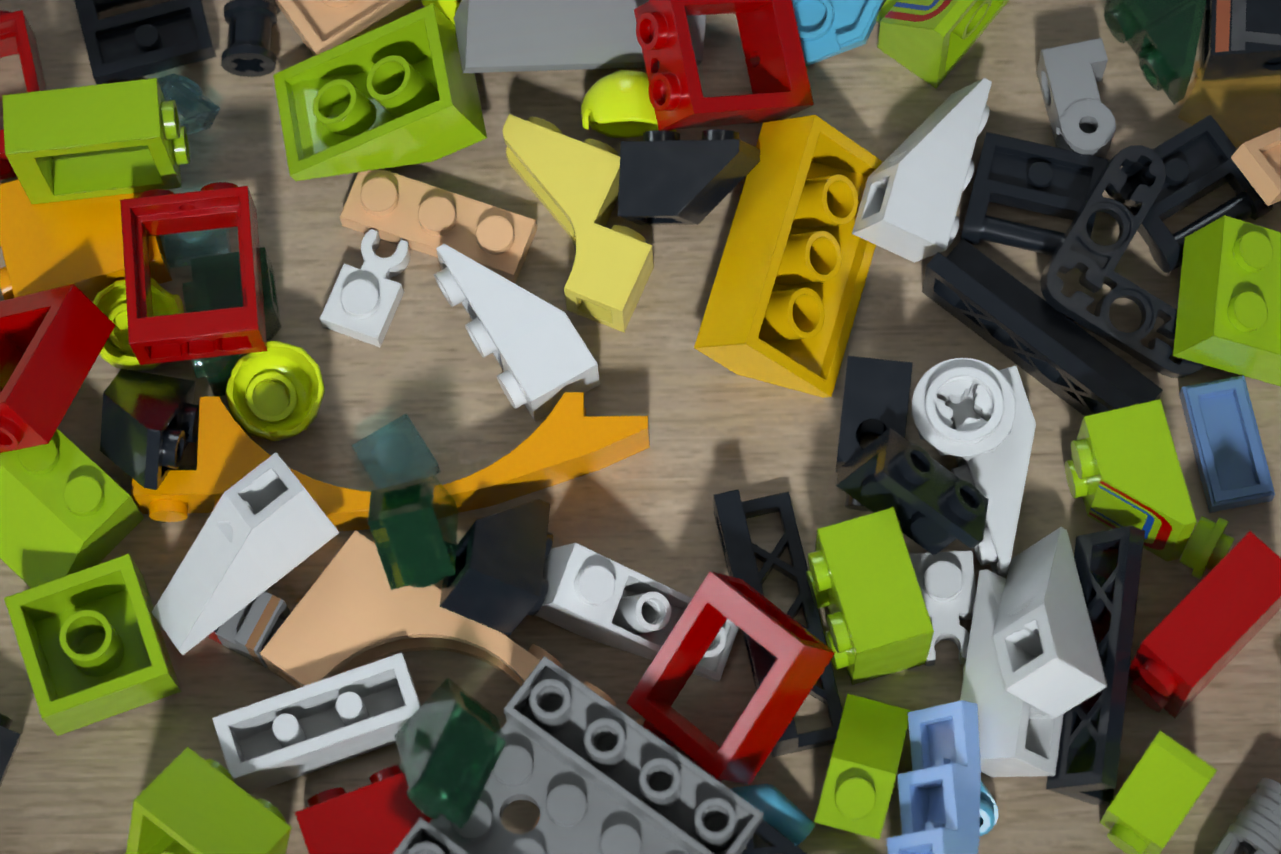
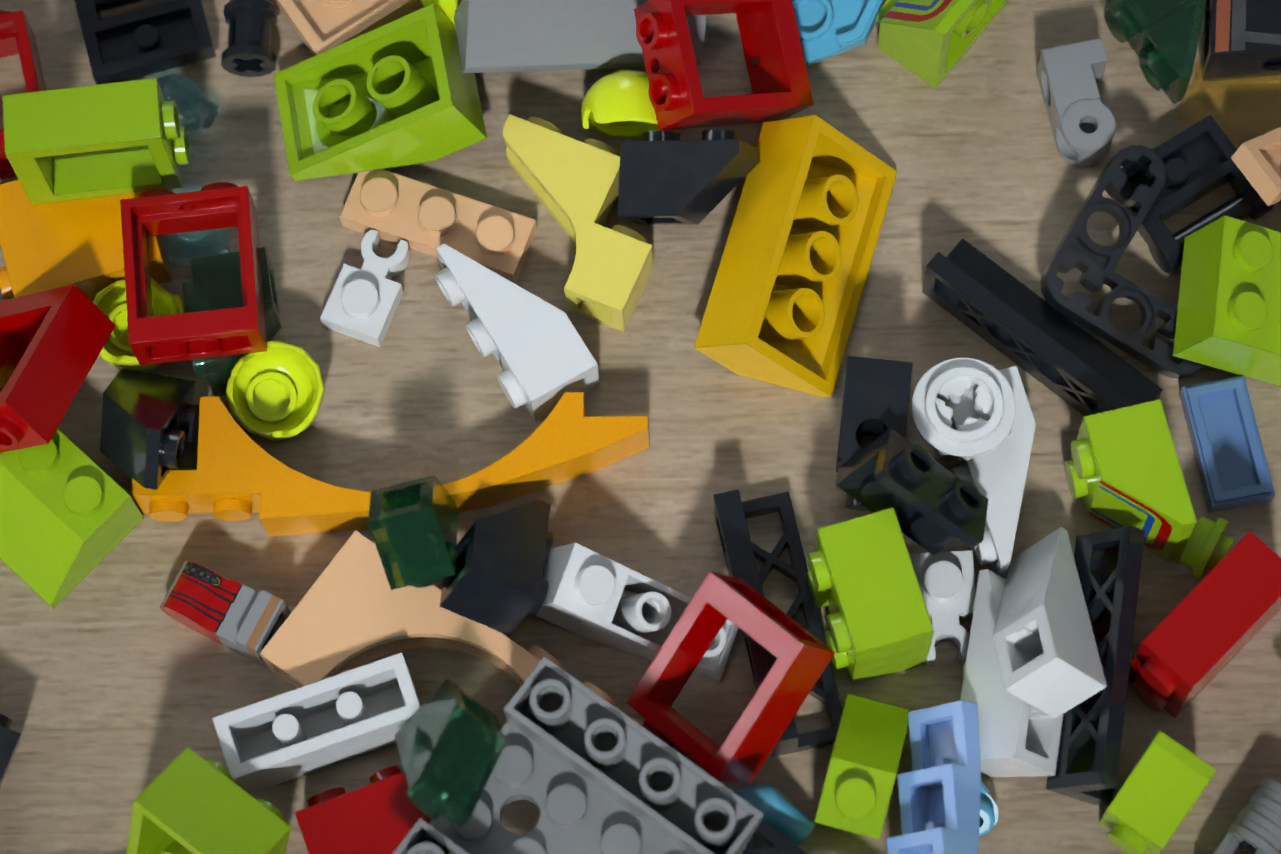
(92, 645): lime brick -> none
(245, 547): white slope -> none
(395, 454): clear light blue plate -> none
(917, 190): white slope -> none
(1030, 179): black plate -> none

